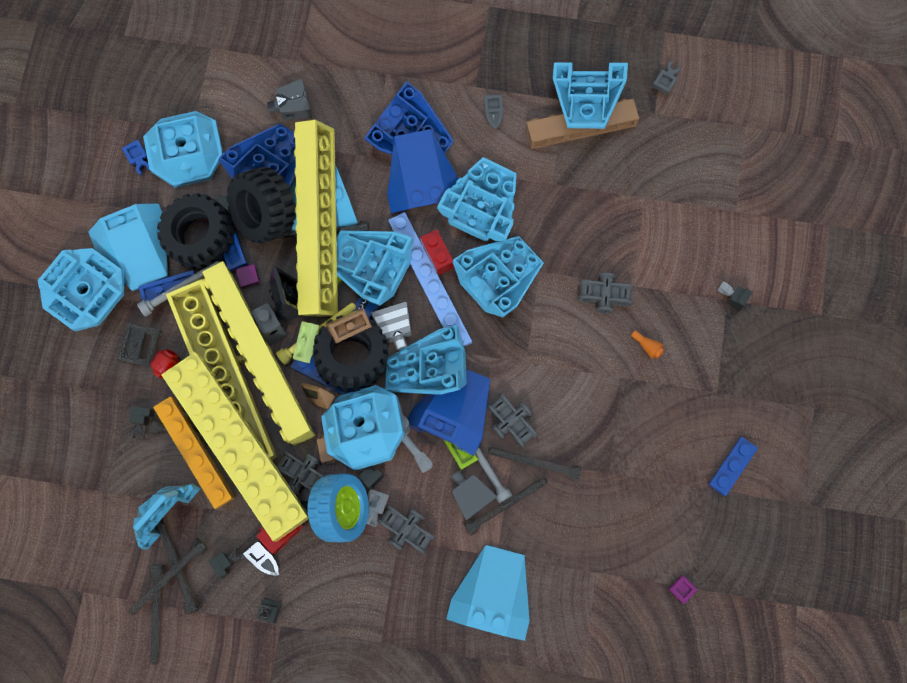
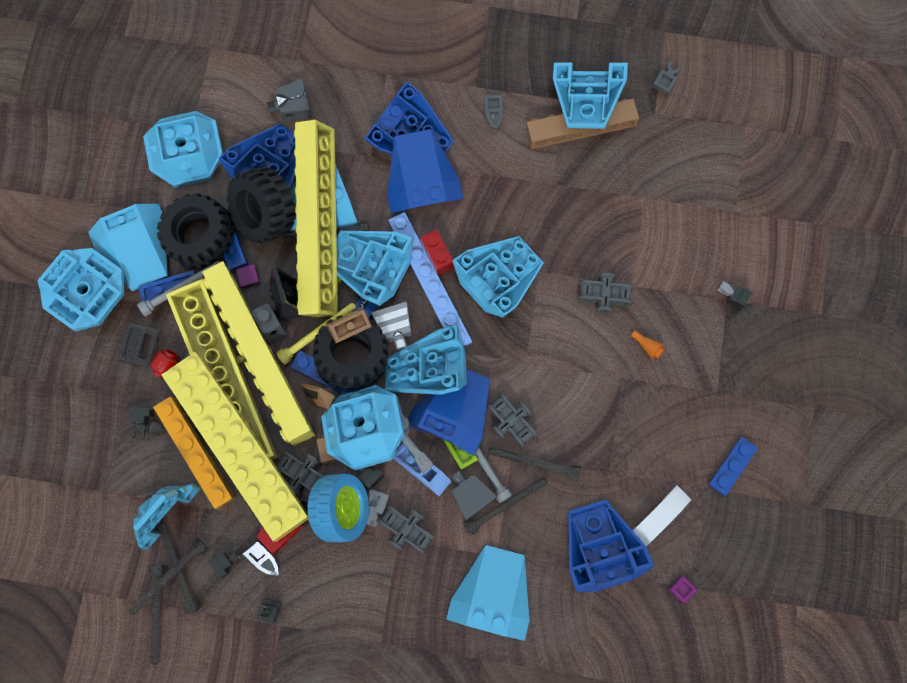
(136, 154): blue plate -> none
(305, 342): yellowish green plate -> none
(432, 478): none -> light blue slope
(482, 201): medium azure wedge -> none
(603, 549): none -> blue wedge
(662, 515): none -> white slope

